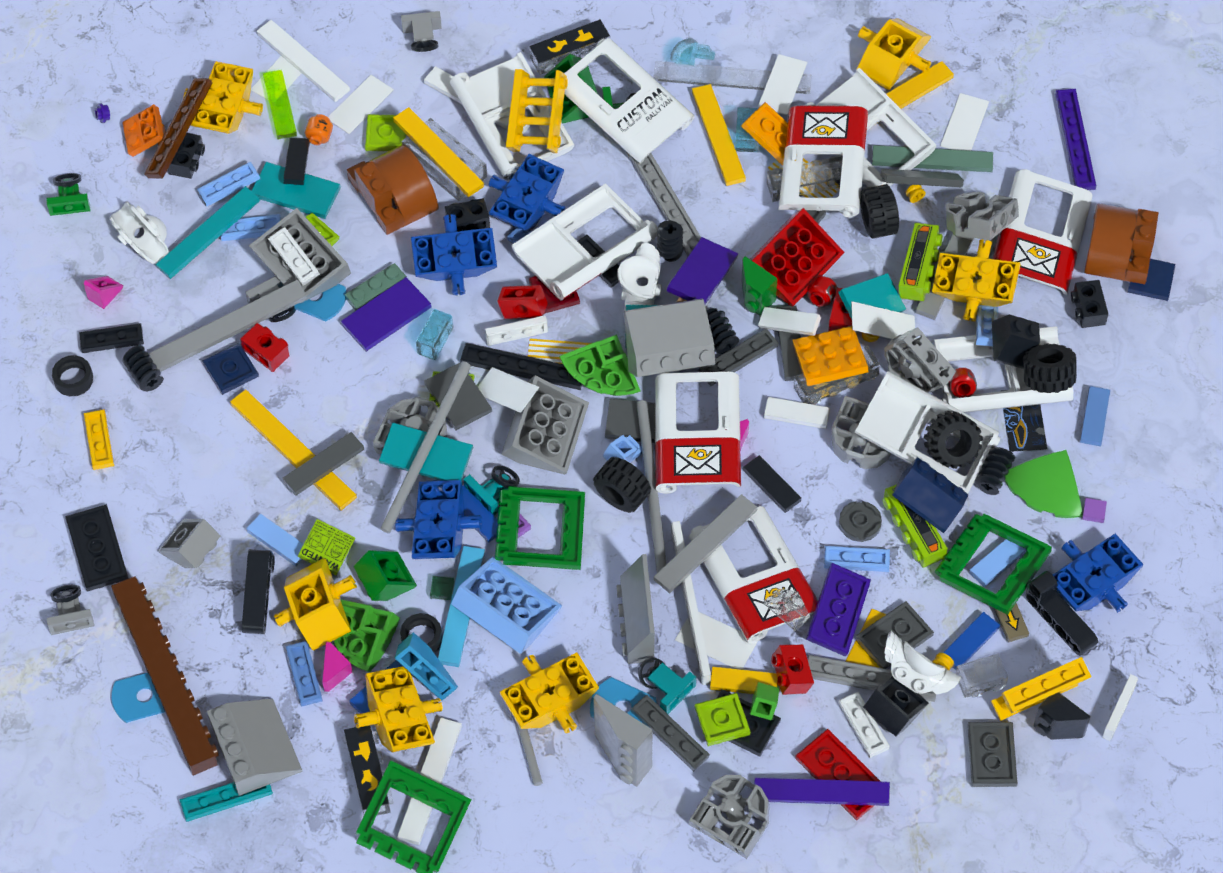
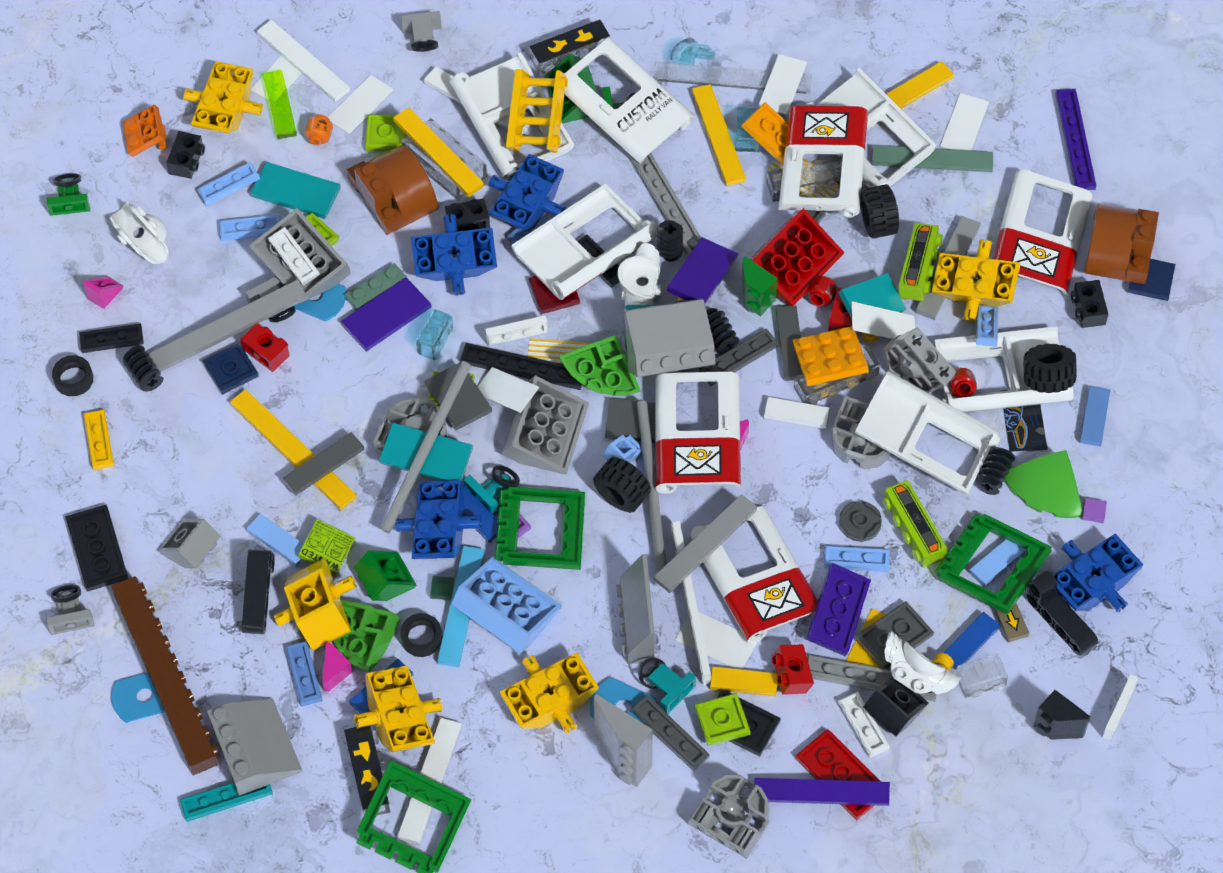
(102, 113): dark purple plate -> none
(178, 128): reddish brown tile -> none
(207, 232): teal tile -> none
(296, 161): black tile -> none
(425, 666): dark azure slope -> none
(522, 301): red brick -> none
(531, 759): light grey bar -> none
(764, 701): bright green brick -> none
(772, 483): black tile -> none
(788, 607): clear slope -> none
(789, 321): white tile -> none
(892, 51): yellow slope -> none
(915, 193): yellow bush -> none
(922, 178): dark grey tile -> none
(930, 494): dark blue slope -> none
(965, 448): black tyre -> none
(980, 218): light grey connector -> none
(992, 754): dark grey tile -> none
(1012, 339): black slope -> none
(1039, 688): yellow fence -> none

